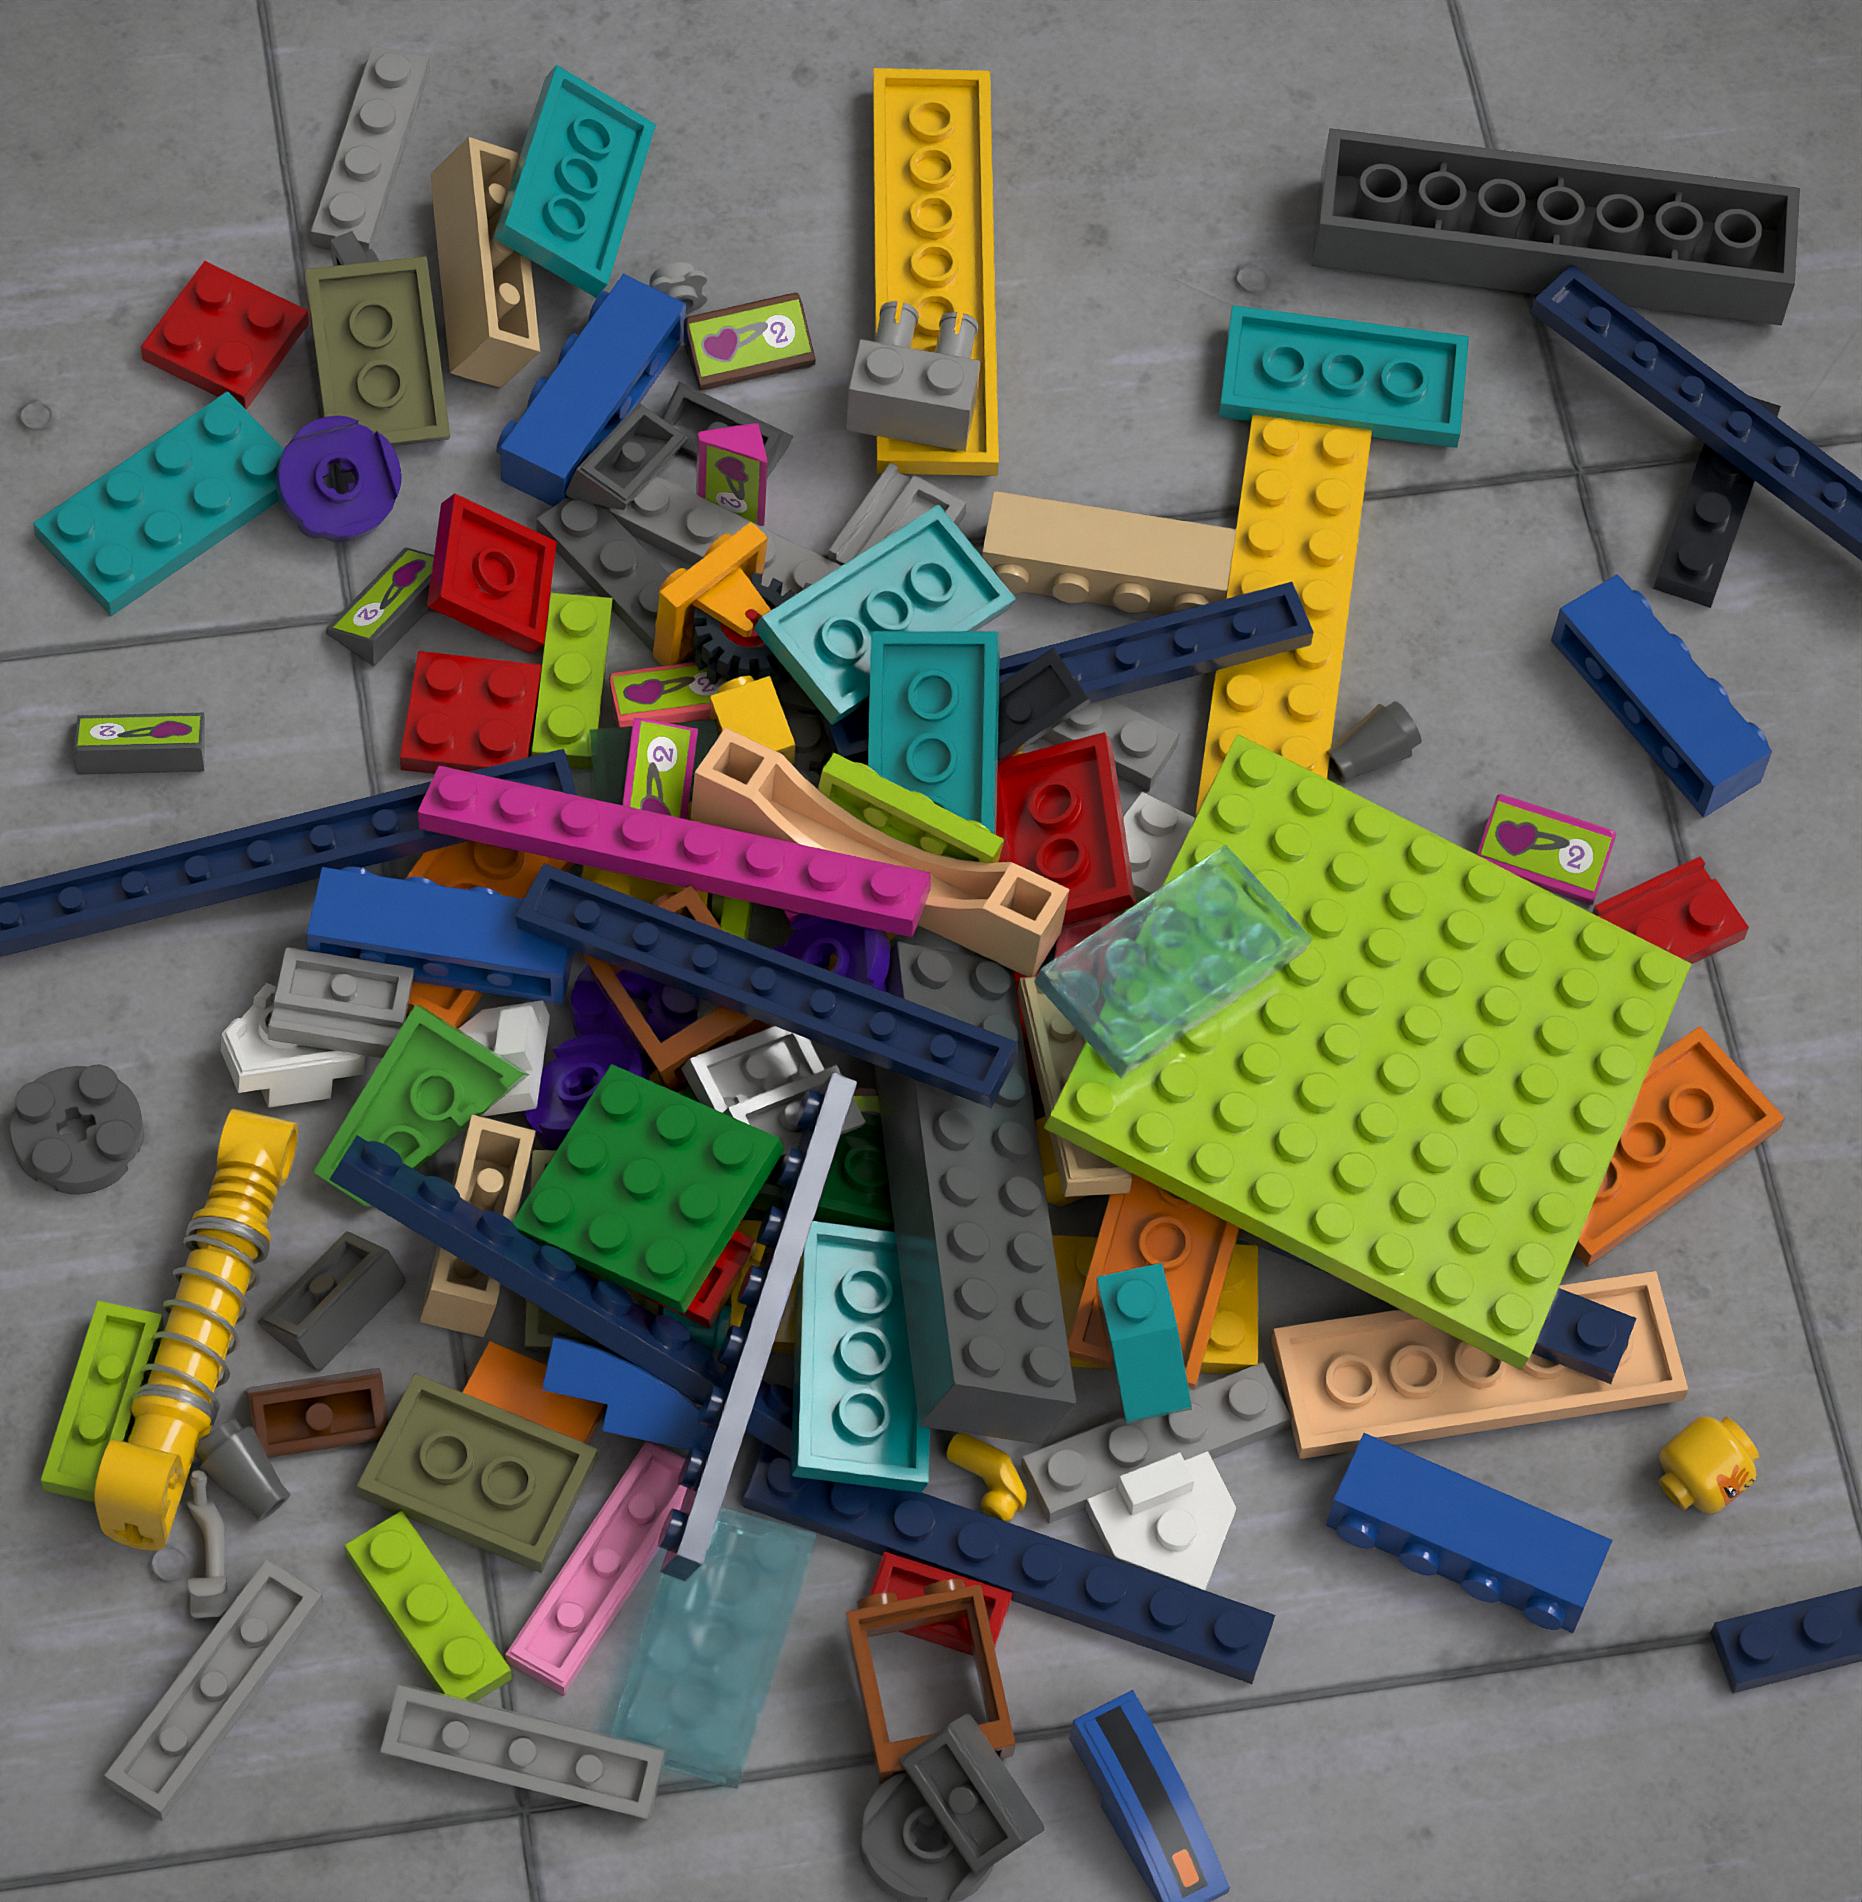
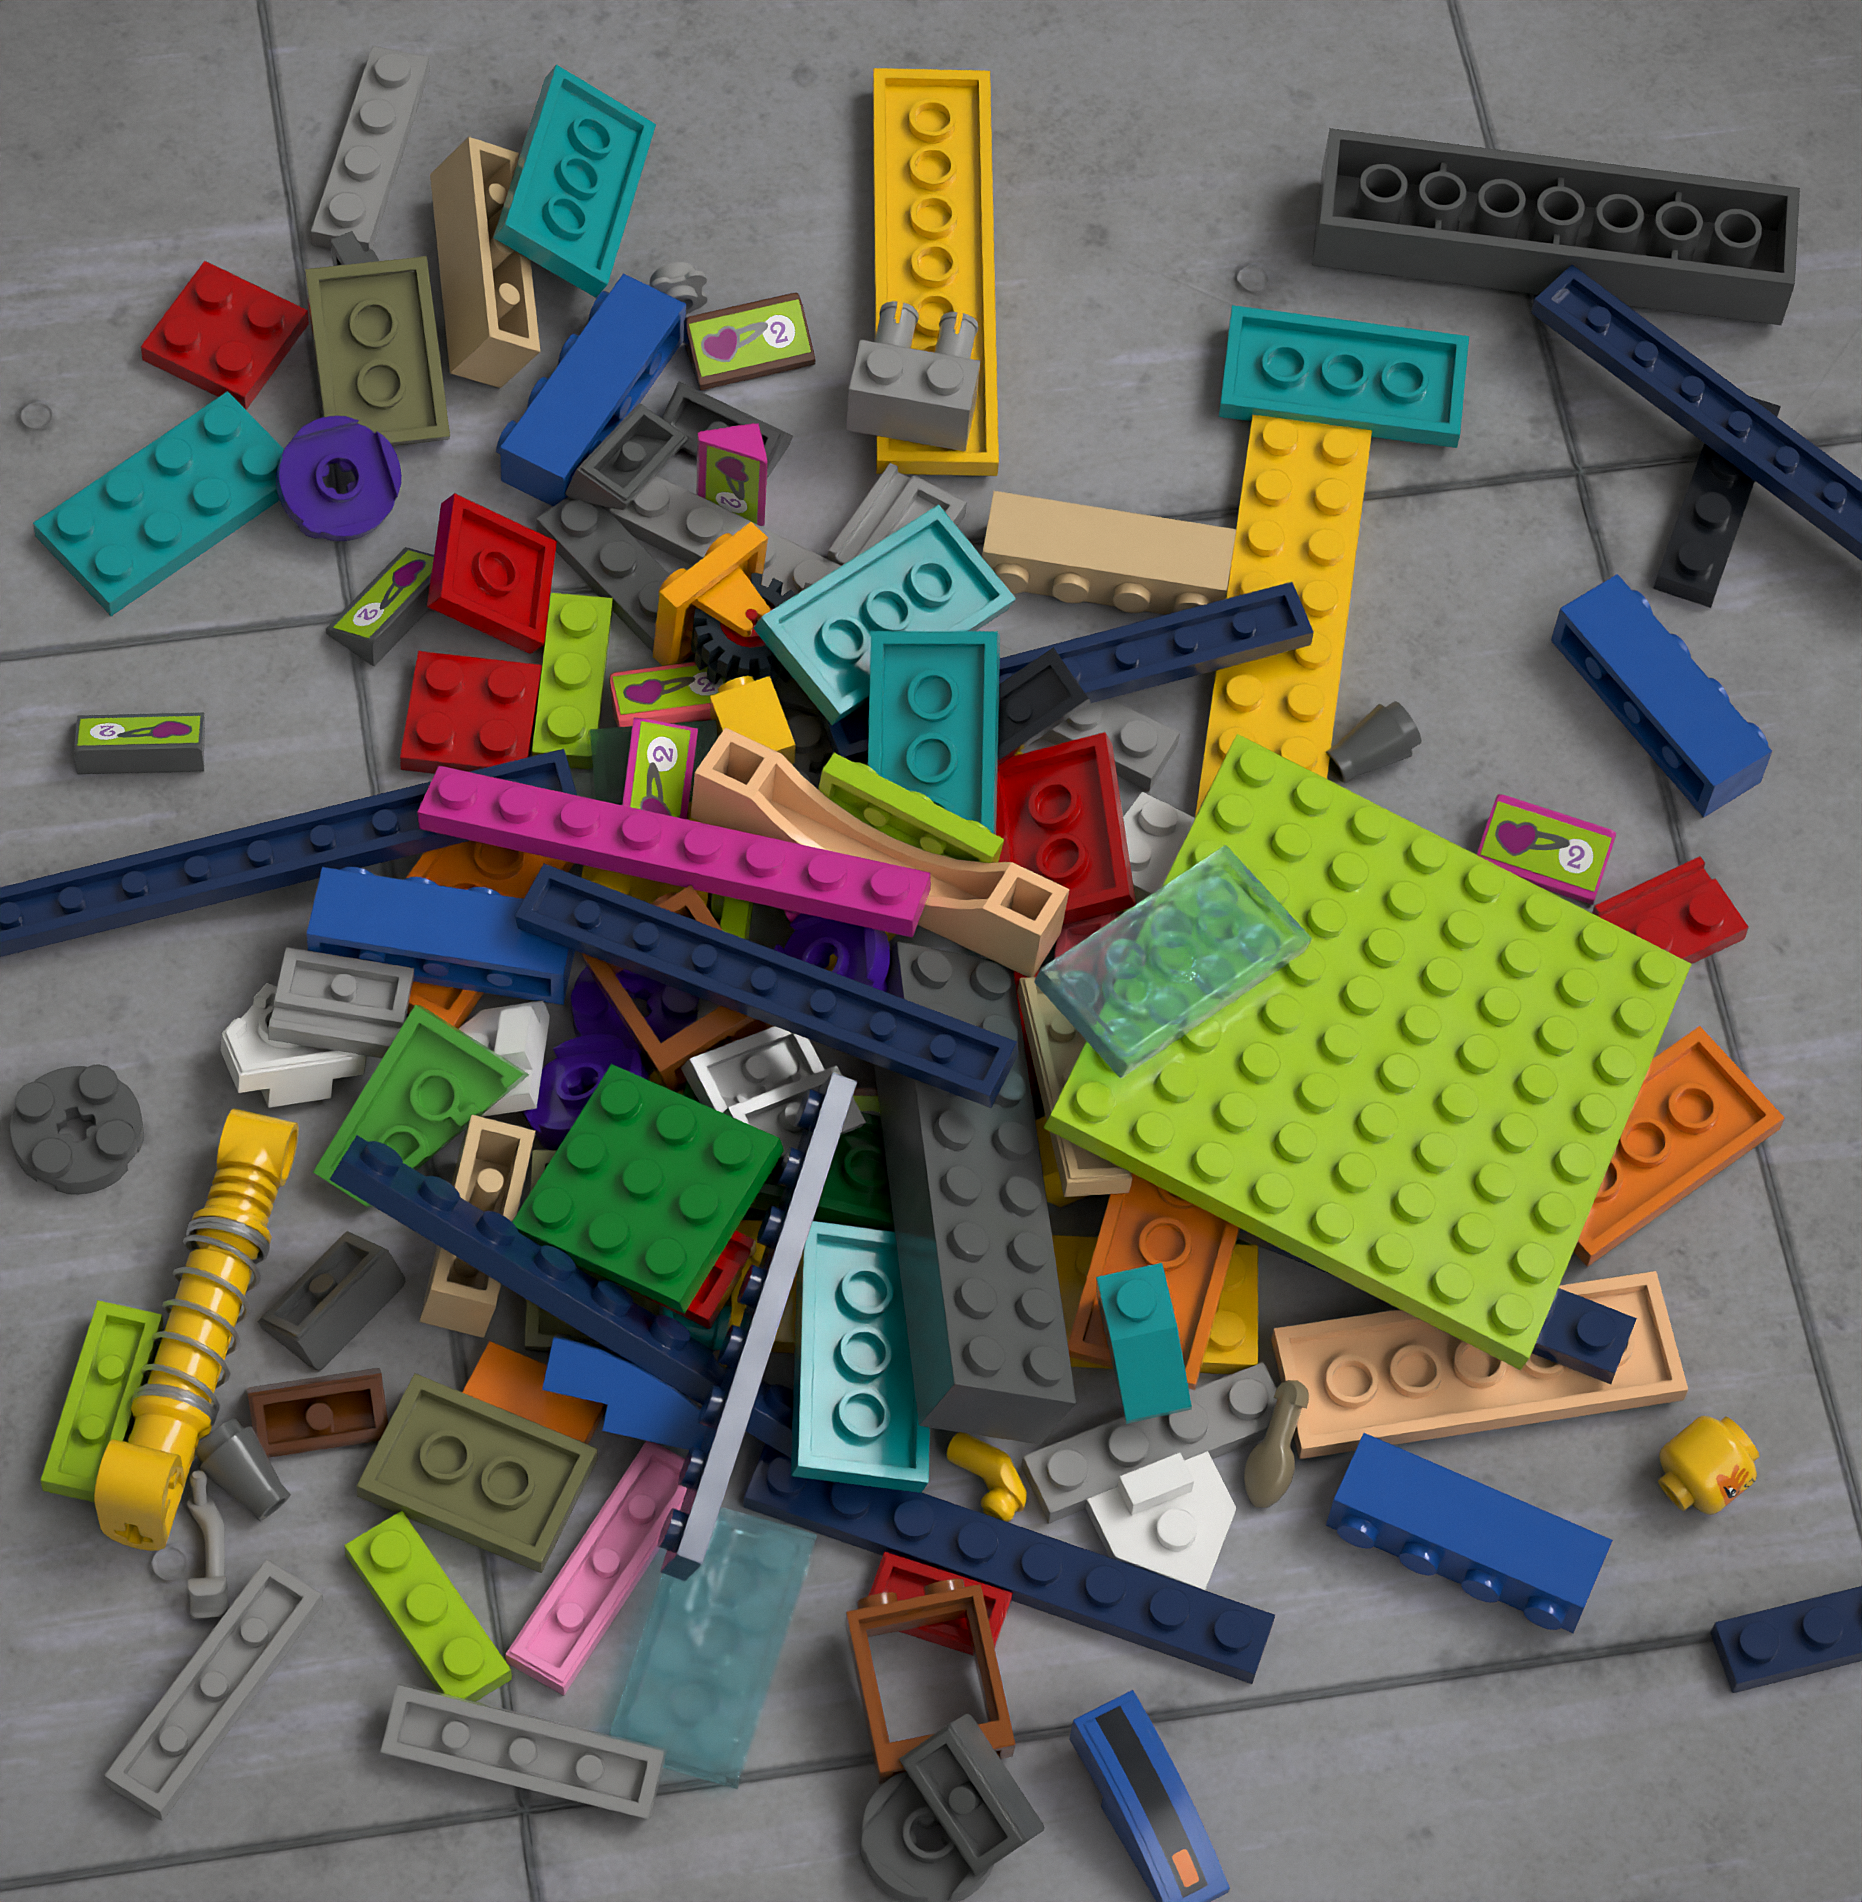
(1272, 1462): none -> dark tan piece

